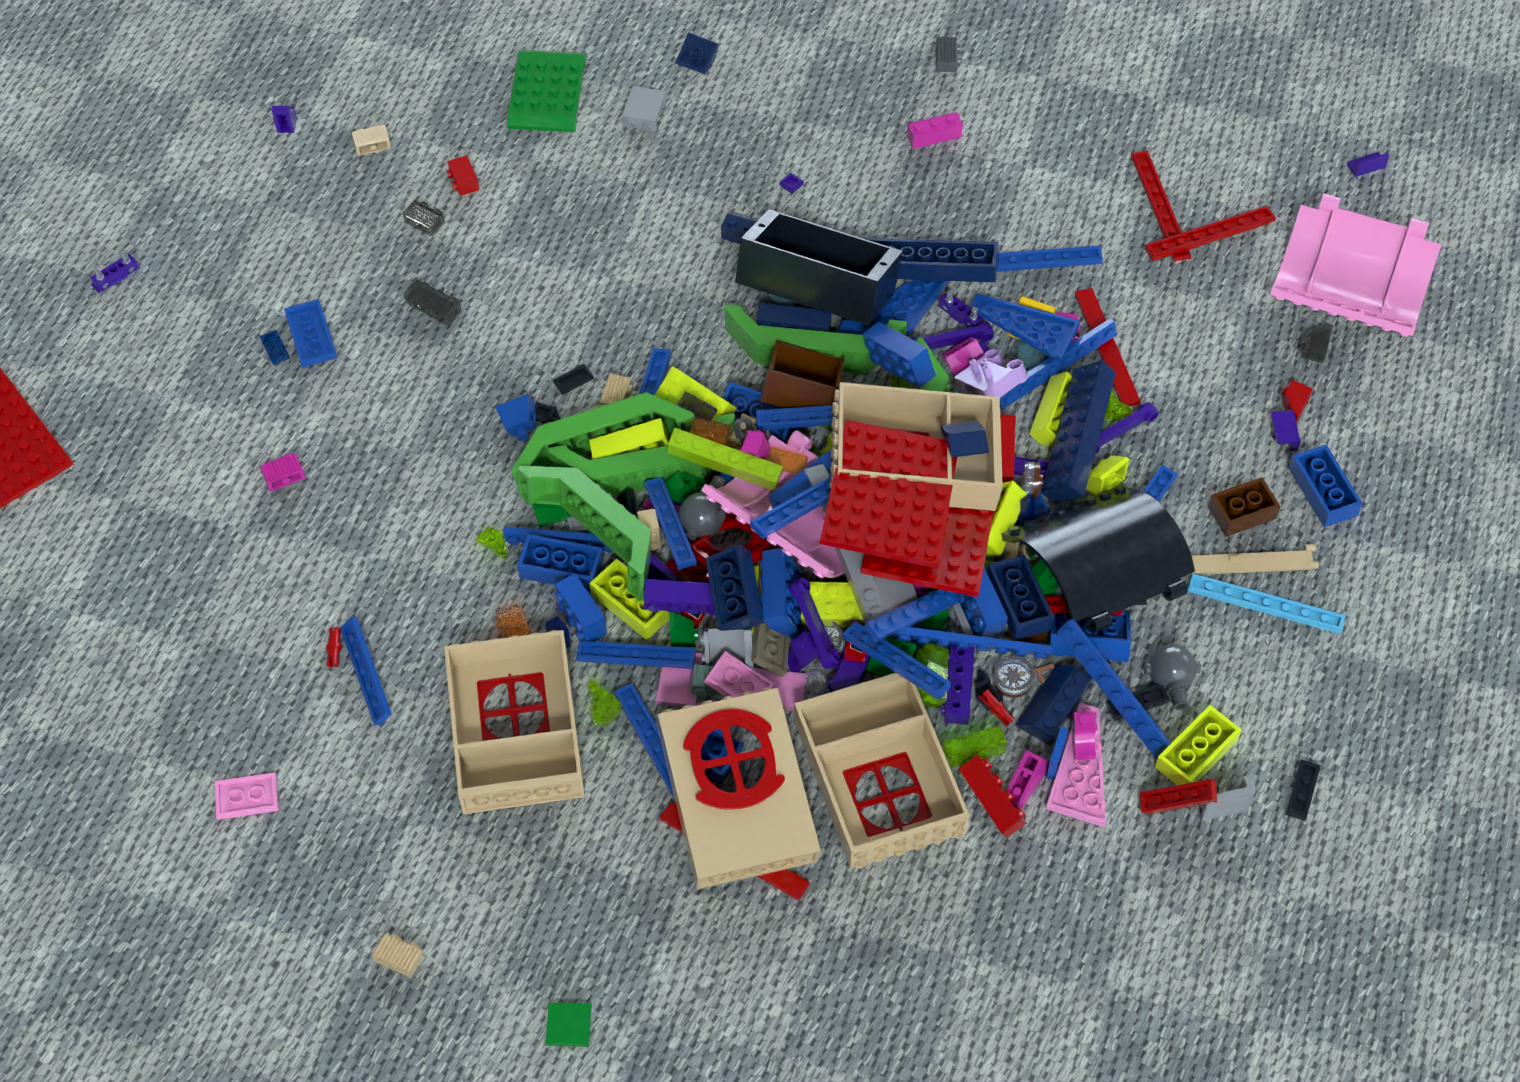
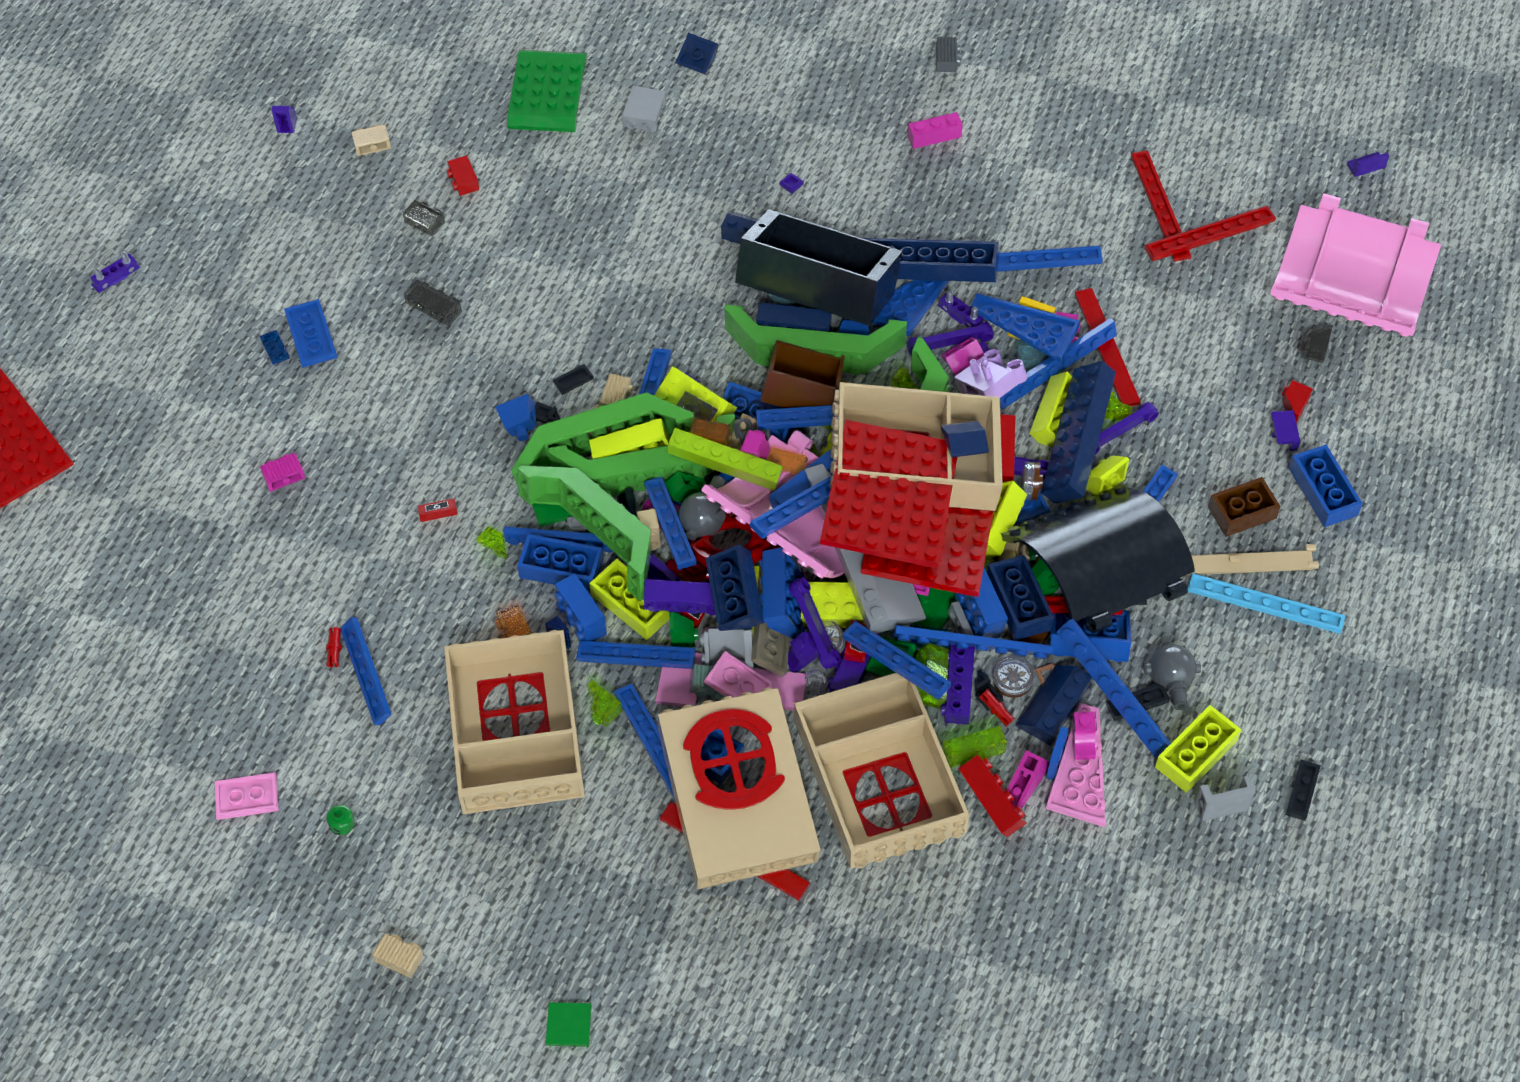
(340, 820): none -> green head
(437, 510): none -> red slope
(899, 354): blue brick -> none
(911, 613): blue plate -> none
(1027, 508): clear blue tile -> none
(1178, 796): red gear -> none

